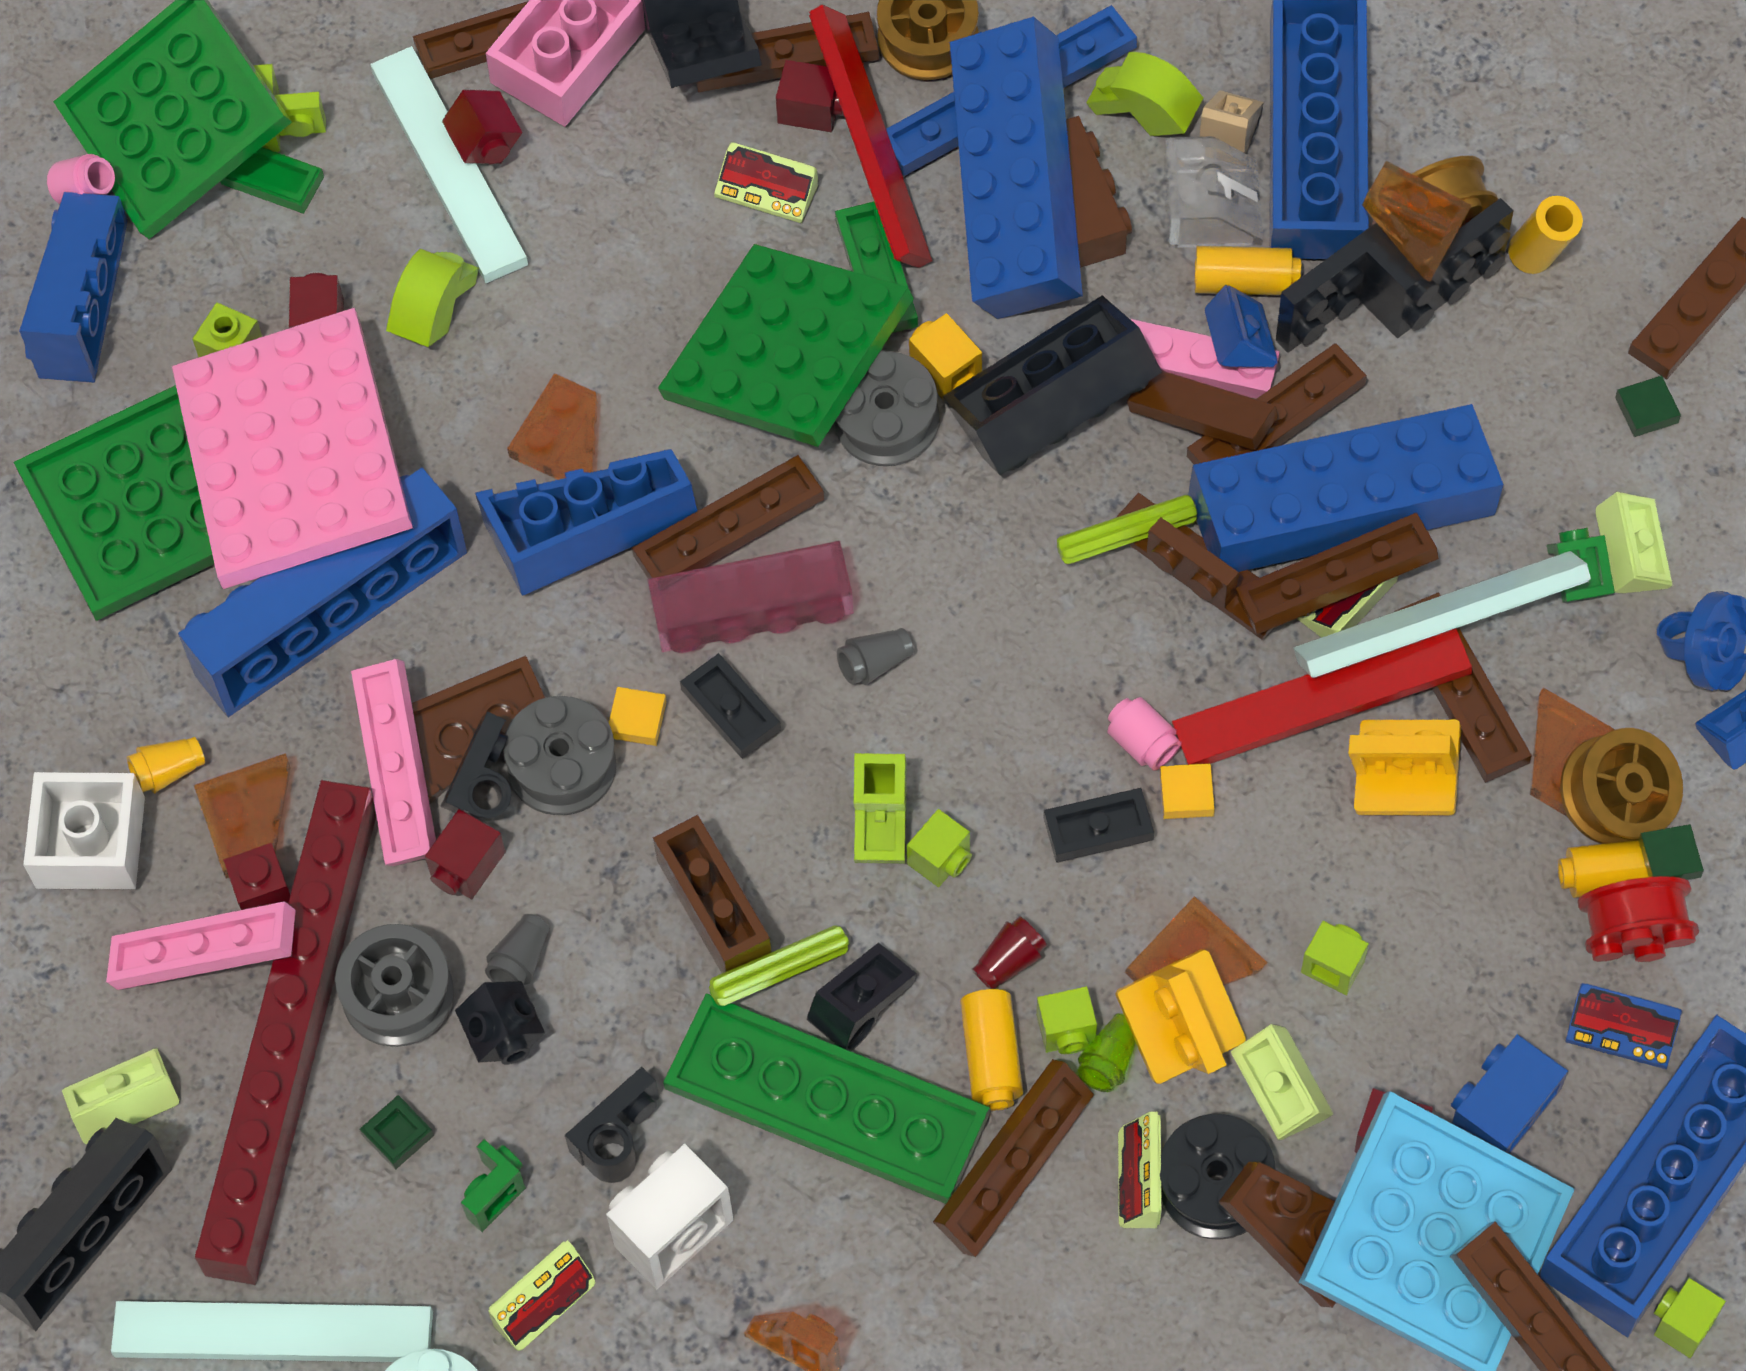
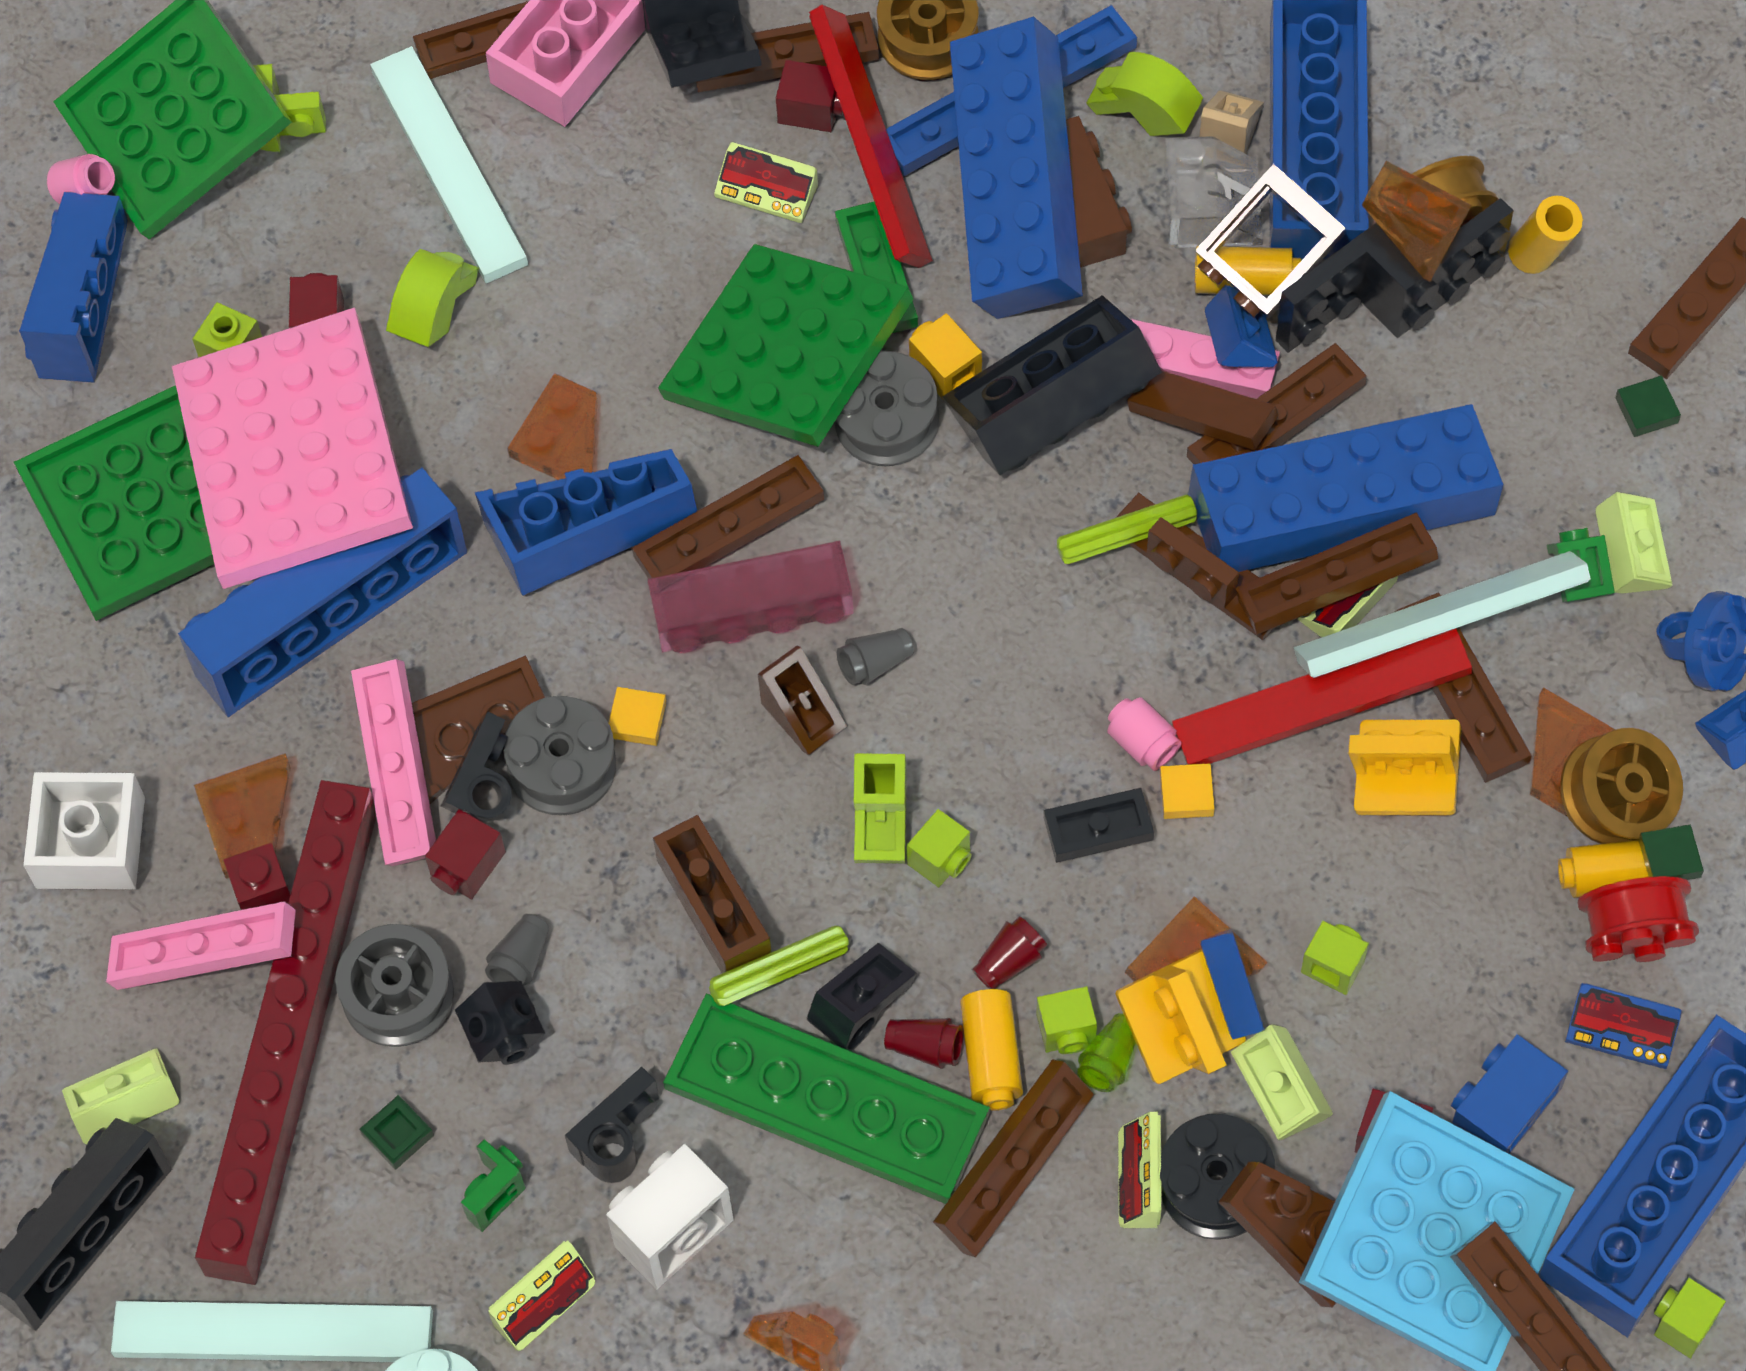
(164, 762): yellow cone -> none
(276, 179): green tile -> none
(482, 126): dark red brick -> none
(730, 705): black plate -> none
(799, 701): none -> reddish brown slope
(926, 1040): none -> dark red cone
(1232, 984): none -> blue slope
(1302, 205): none -> window

